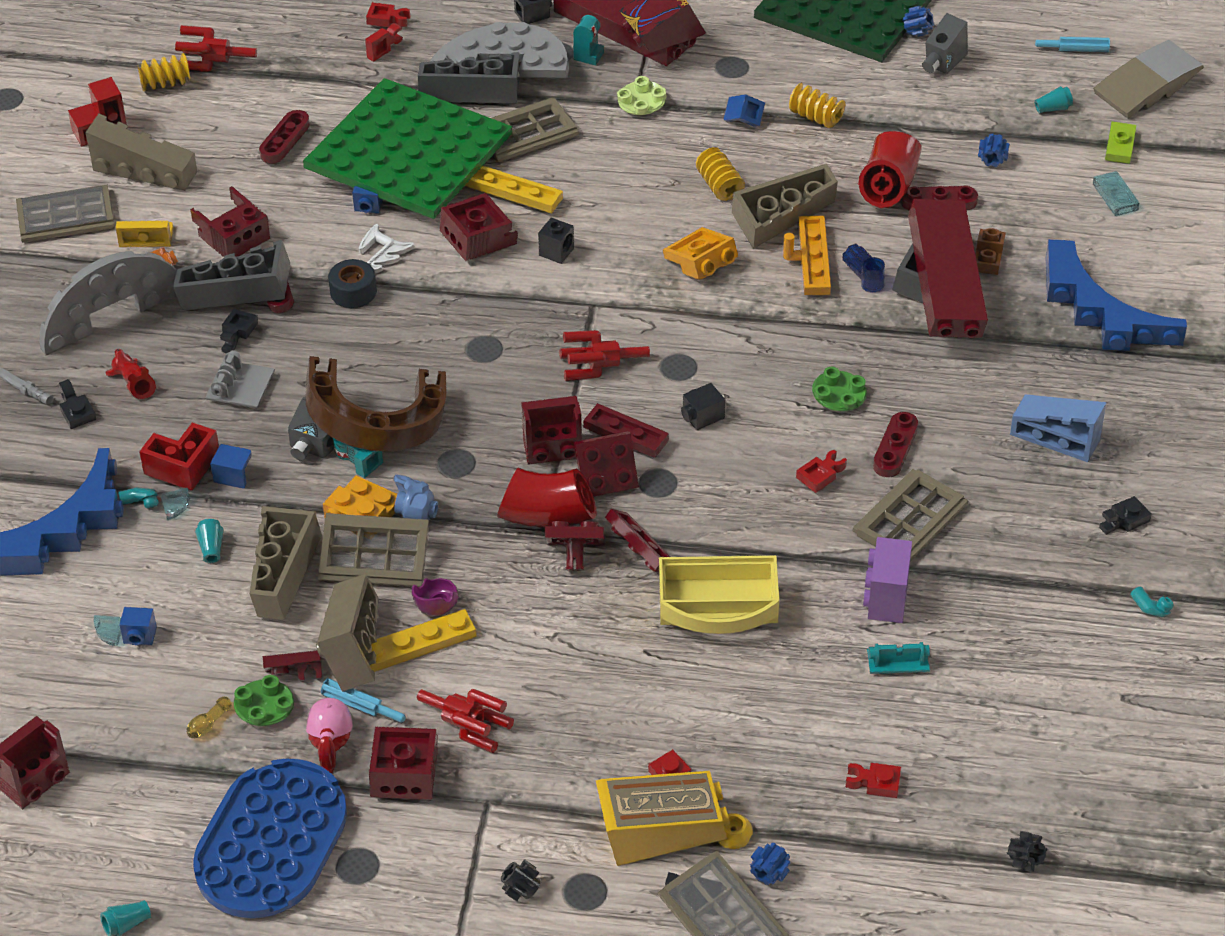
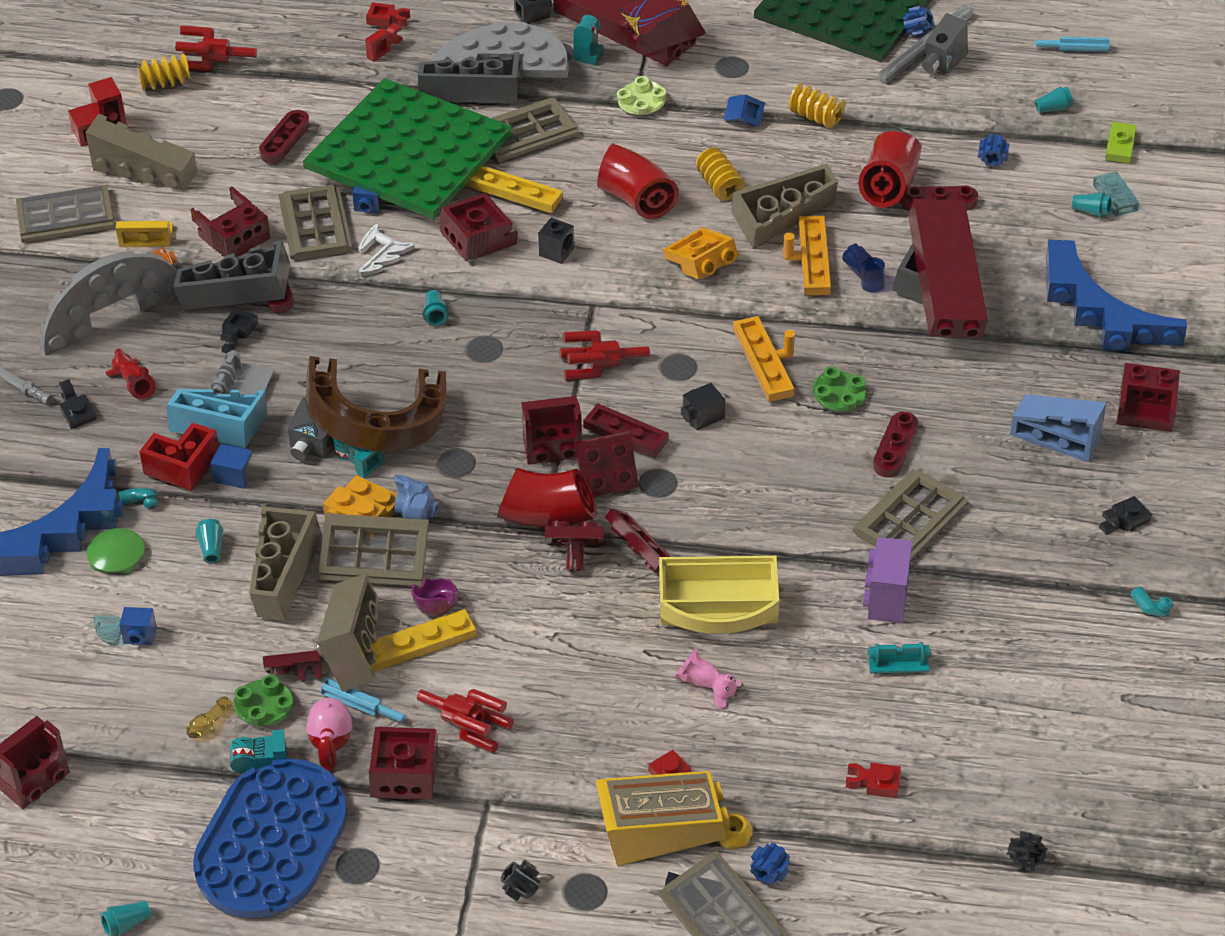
(115, 551): none -> bright green dish
(175, 502): clear light blue tile -> none
(232, 415): none -> medium azure wedge
(257, 752): none -> teal leg
(315, 222): none -> dark tan piece
(352, 283): black wheel -> none
(435, 310): none -> teal cone
(637, 182): none -> red brick
(704, 674): none -> bright pink animal
(764, 358): none -> light orange plate
(819, 473): red plate -> none
(916, 50): none -> light grey axle
(989, 250): dark orange slope -> none
(1094, 204): none -> teal cone
(1148, 78): dark tan slope -> none
(1148, 397): none -> dark red piece

